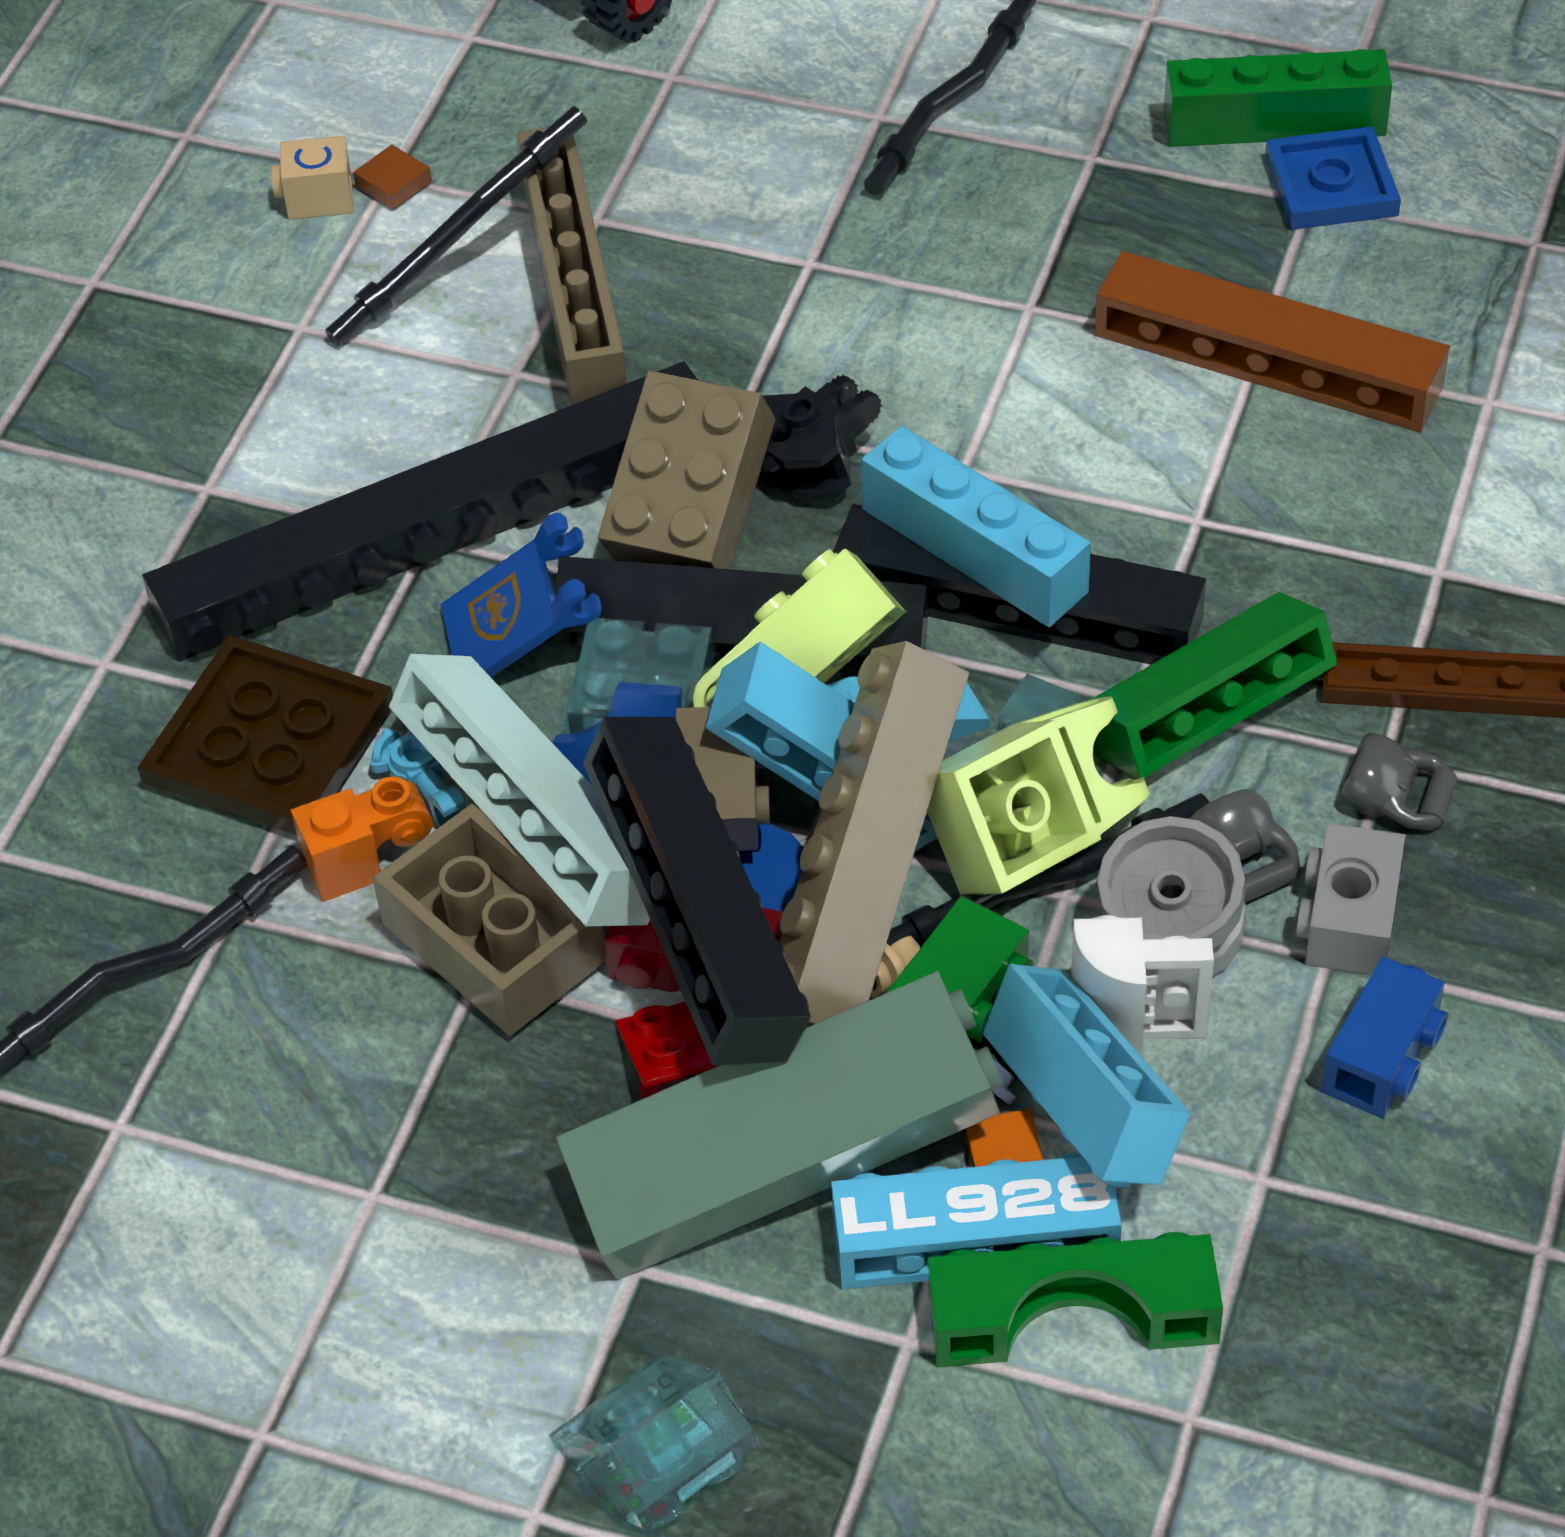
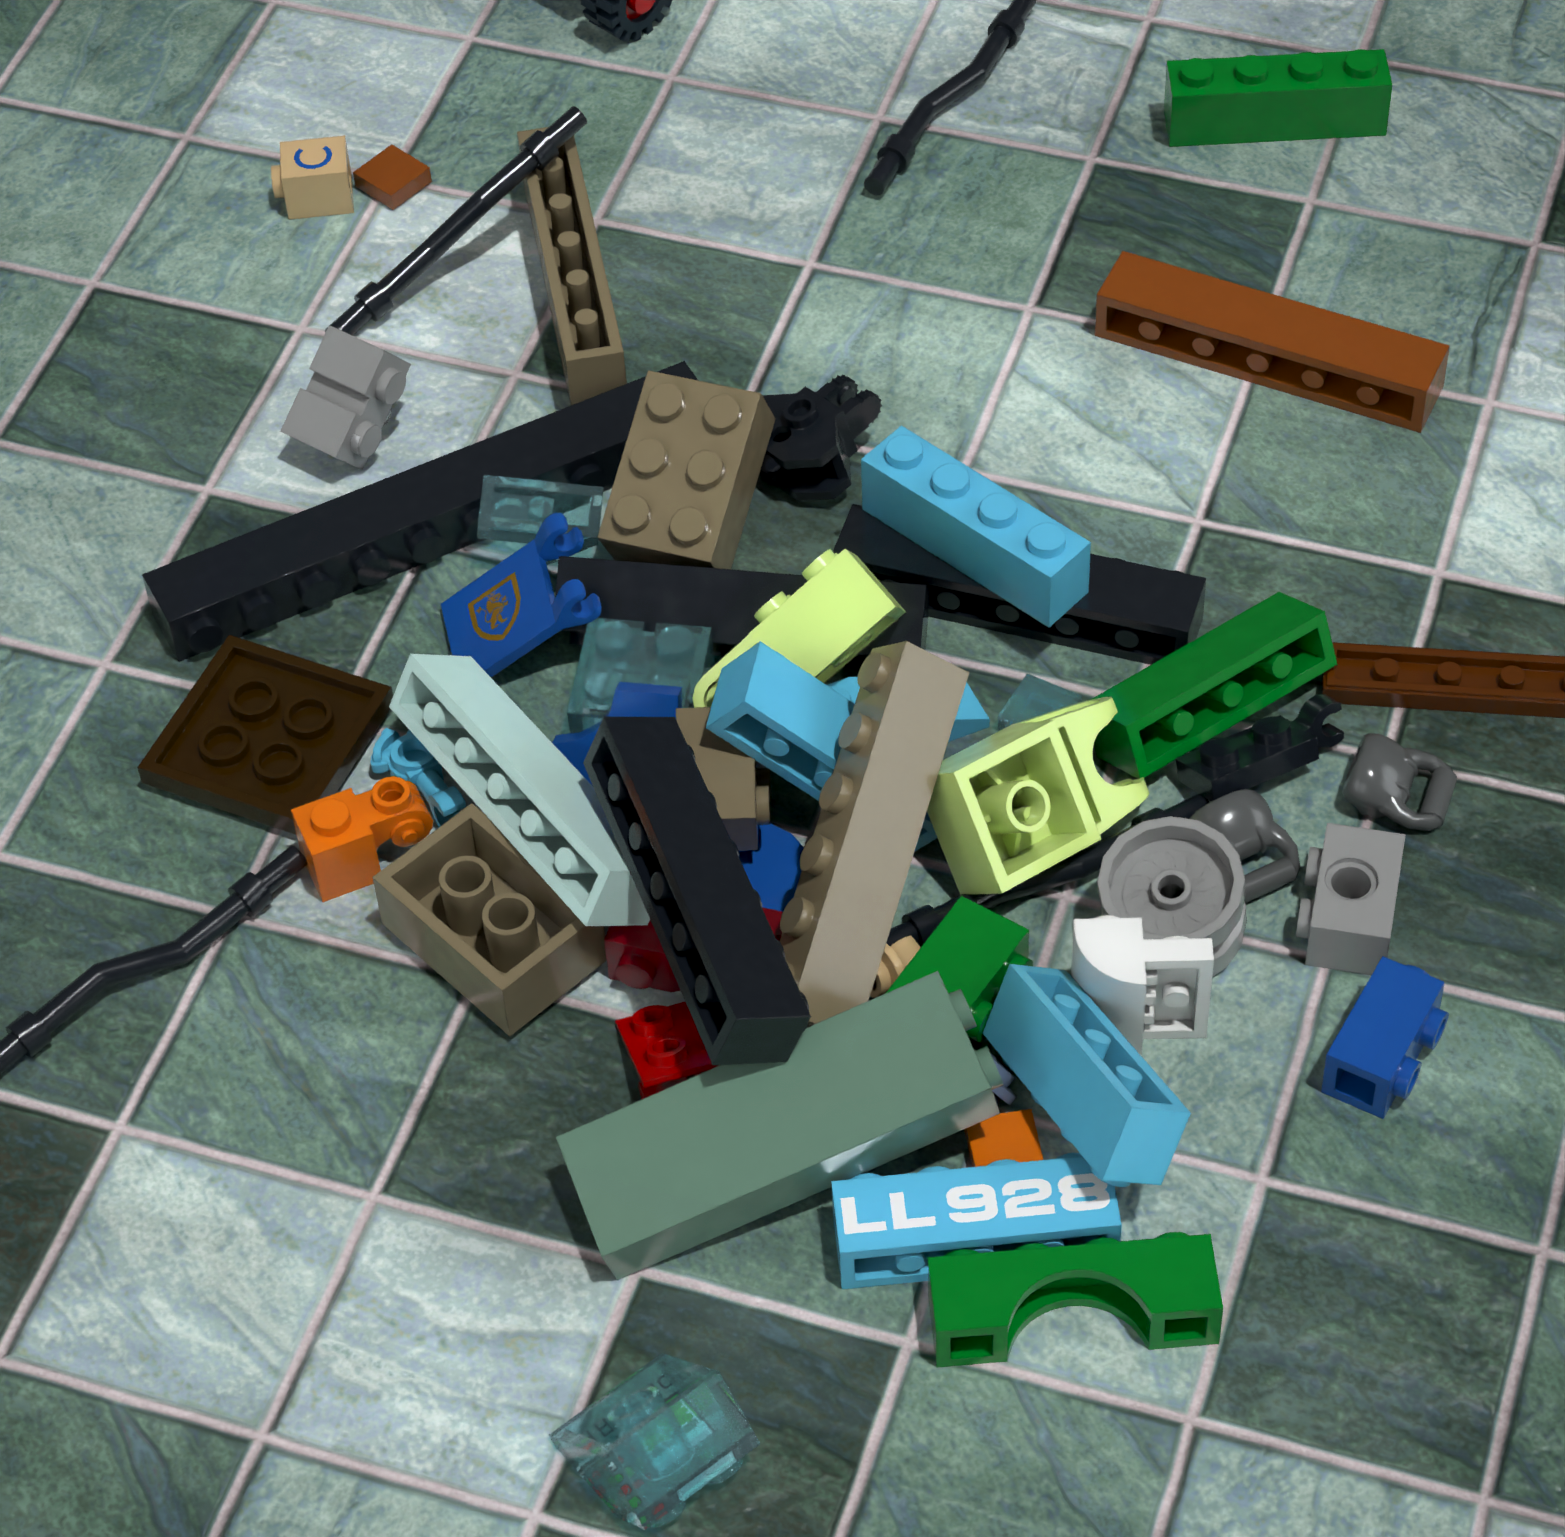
(347, 398): none -> light grey piece
(517, 507): none -> clear light blue slope
(1261, 751): none -> black plate
(1332, 178): blue tile -> none

